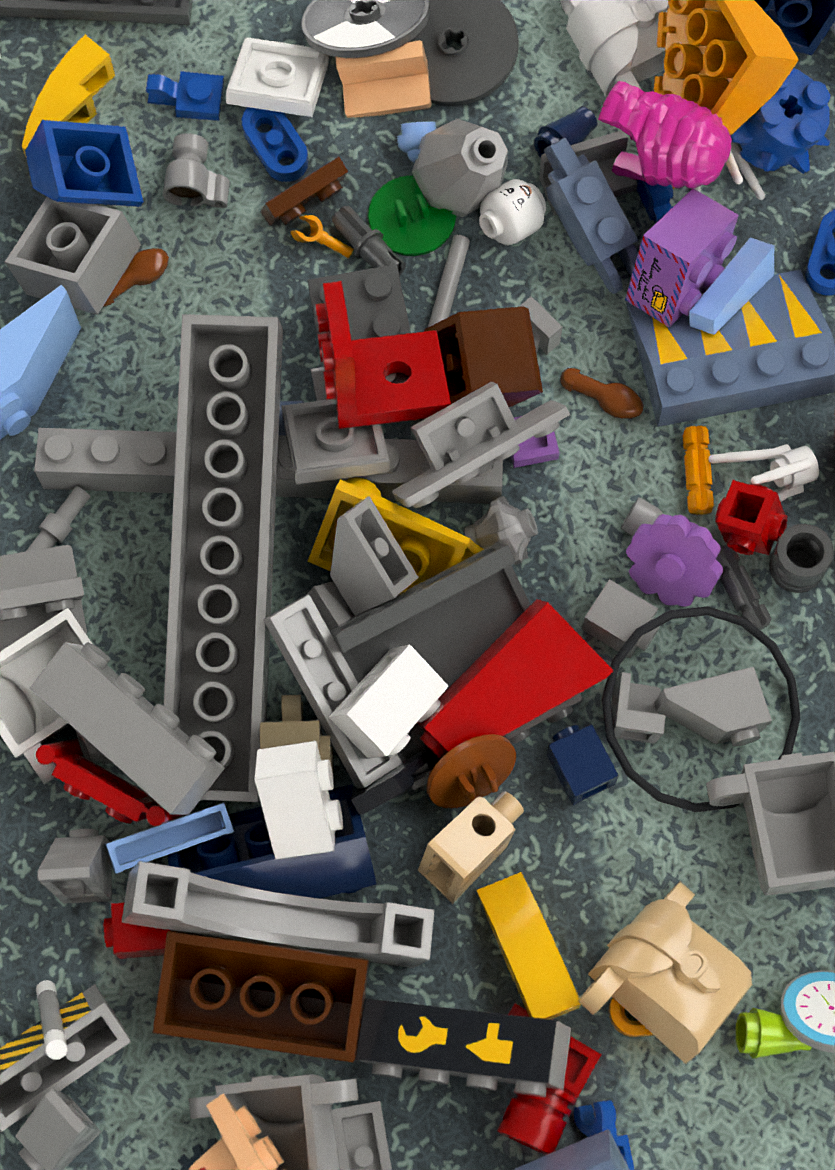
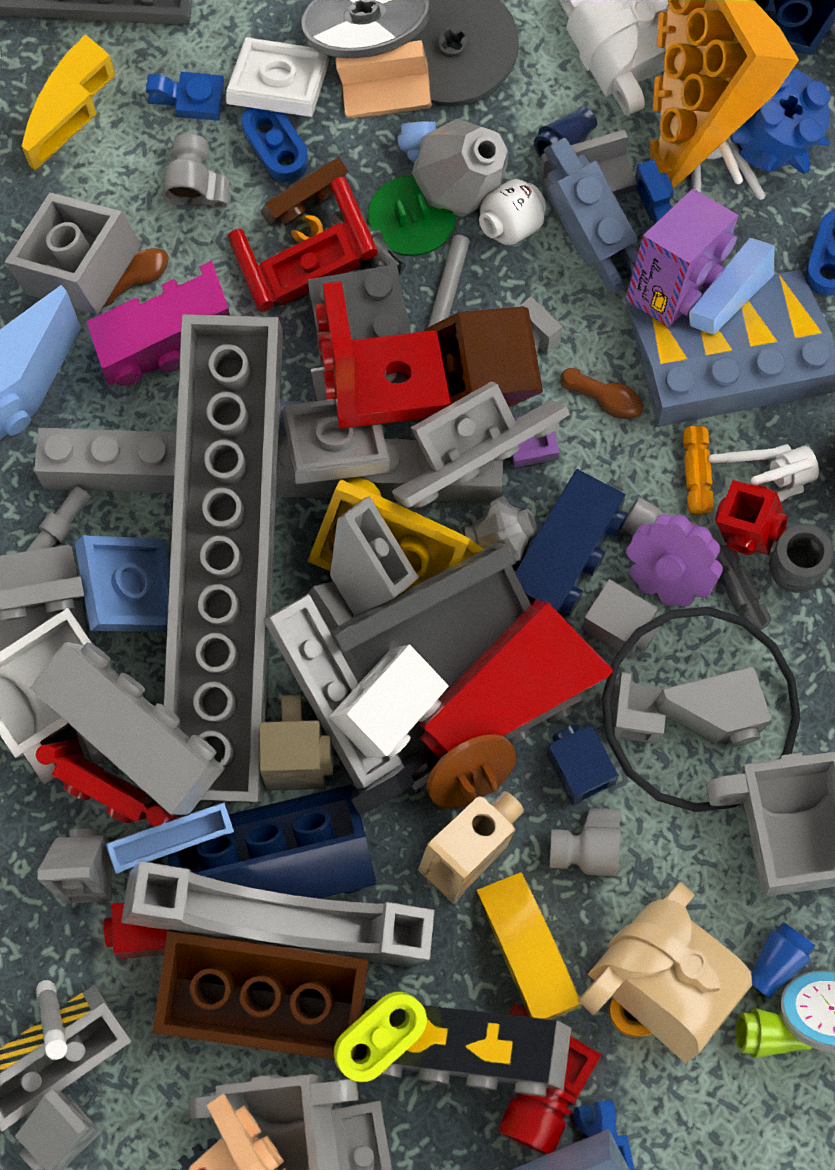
(83, 164): blue slope -> none
(125, 582): none -> medium blue plate
(148, 335): none -> dark pink wedge
(297, 799): white brick -> none
(322, 255): none -> red plate
(383, 1040): none -> neon yellow plate
(571, 542): none -> dark blue brick
(594, 849): none -> light grey piece
(673, 137): dark pink hair -> none
(780, 959): none -> blue cone

